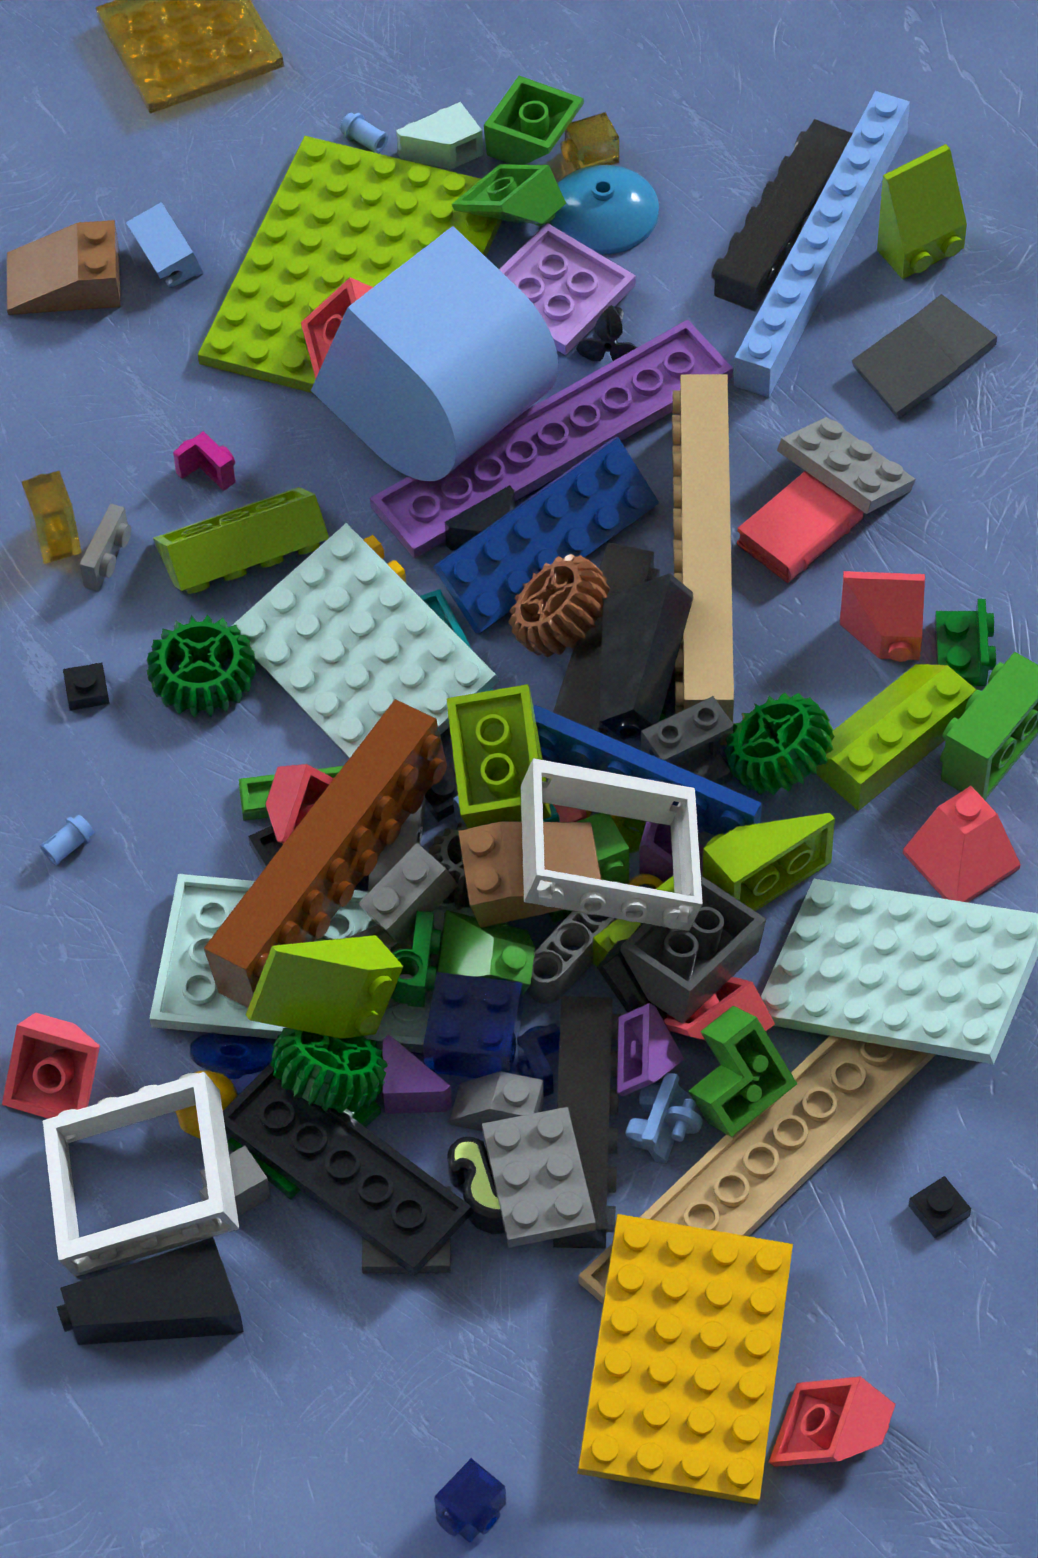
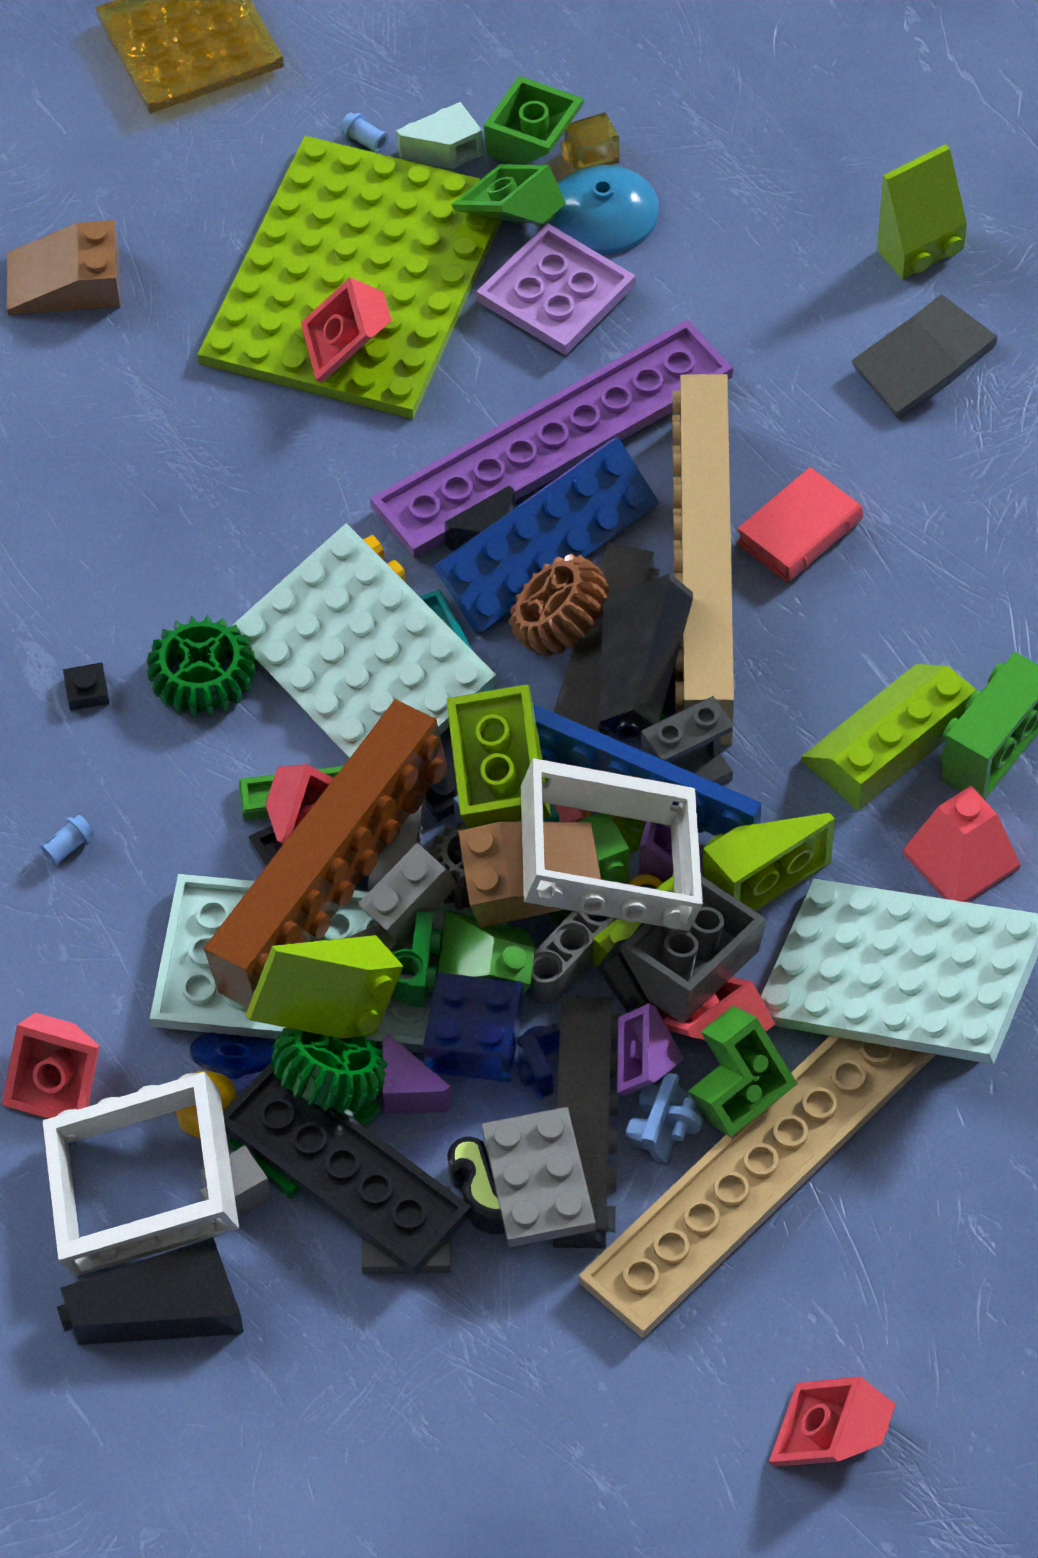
(51, 516): clear yellow brick -> none
(101, 553): light grey plate -> none
(164, 245): light blue hinge -> none
(207, 455): dark pink bracket -> none
(242, 539): lime slope -> none
(437, 359): light blue brick -> none
(470, 1502): clear blue brick -> none
(496, 1098): light grey slope -> none
(609, 330): black plant -> none
(686, 1359): yellow plate -> none
(775, 224): clear smoke brick -> none
(779, 743): green gear -> none
(821, 245): light blue brick -> none
(846, 464): light grey plate -> none
(884, 612): coral slope -> none
(939, 1207): black plate -> none
(964, 642): green bracket -> none

